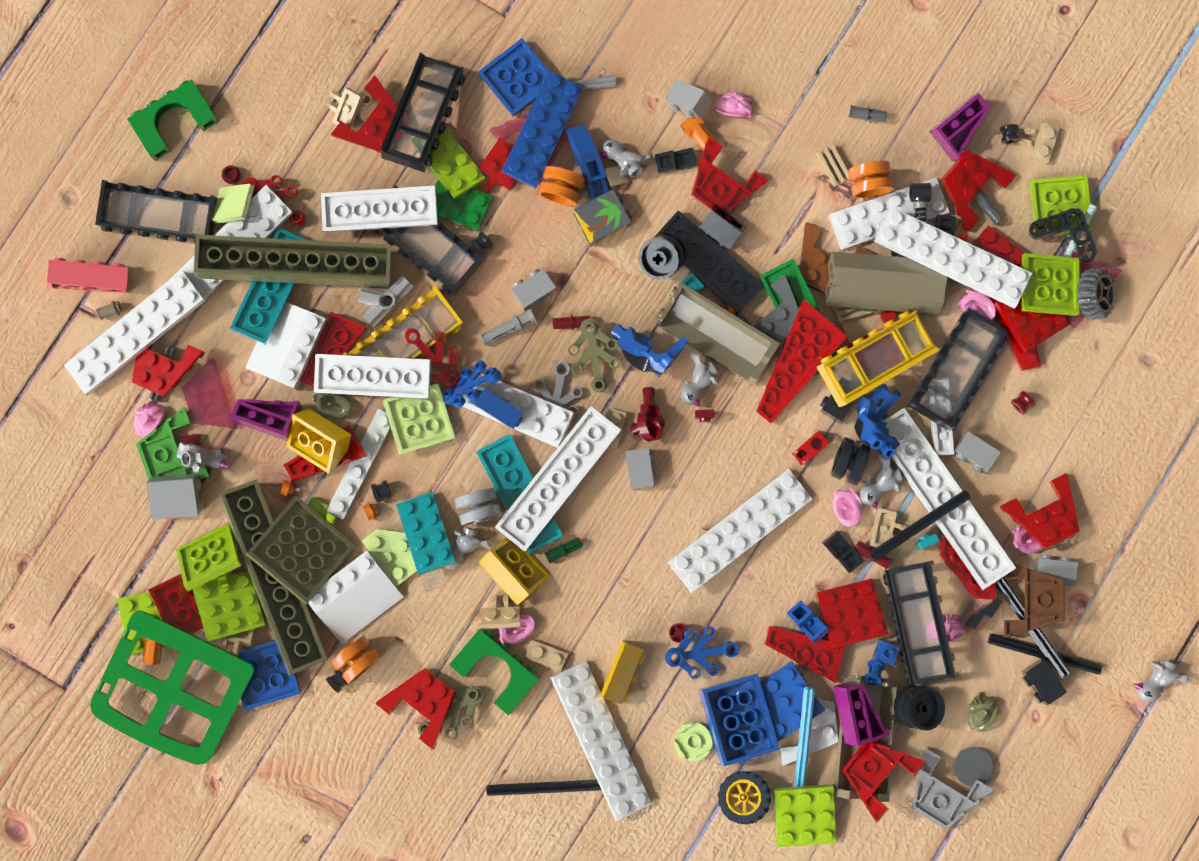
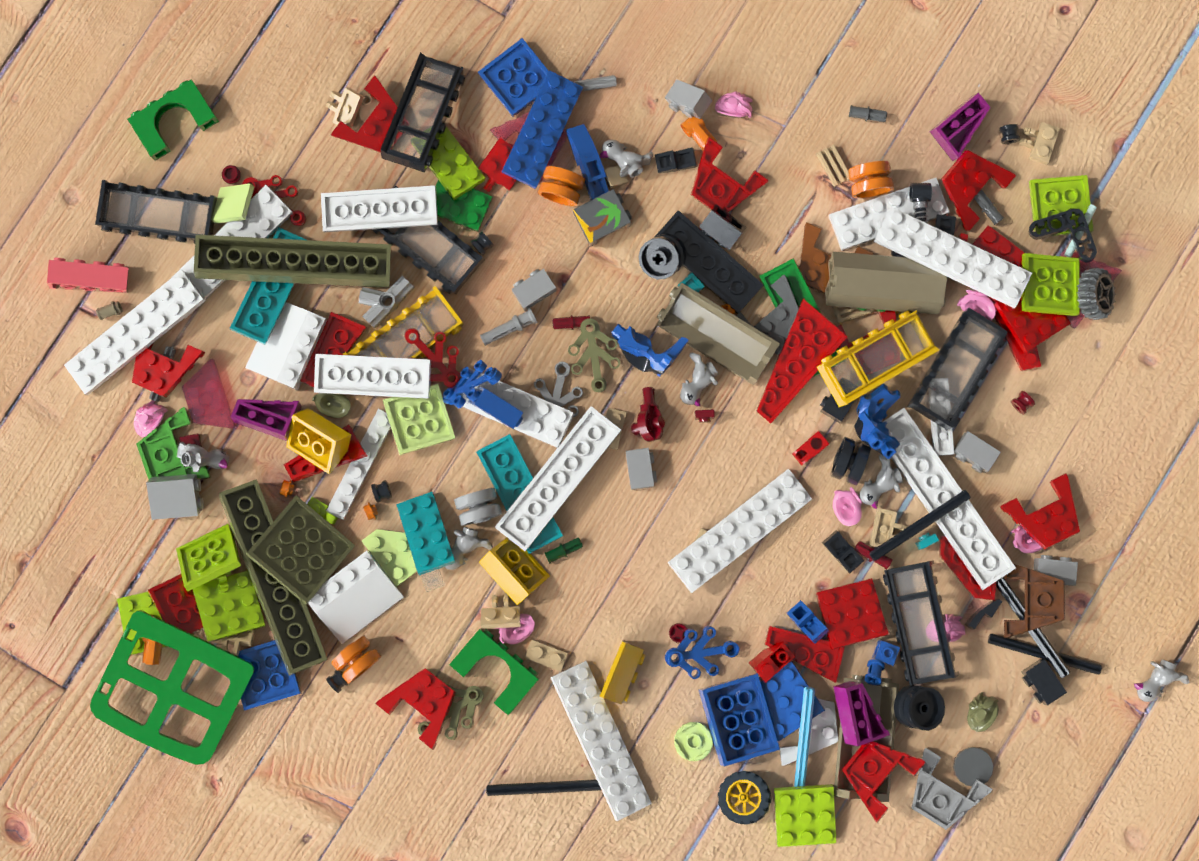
(771, 661): none -> red slope

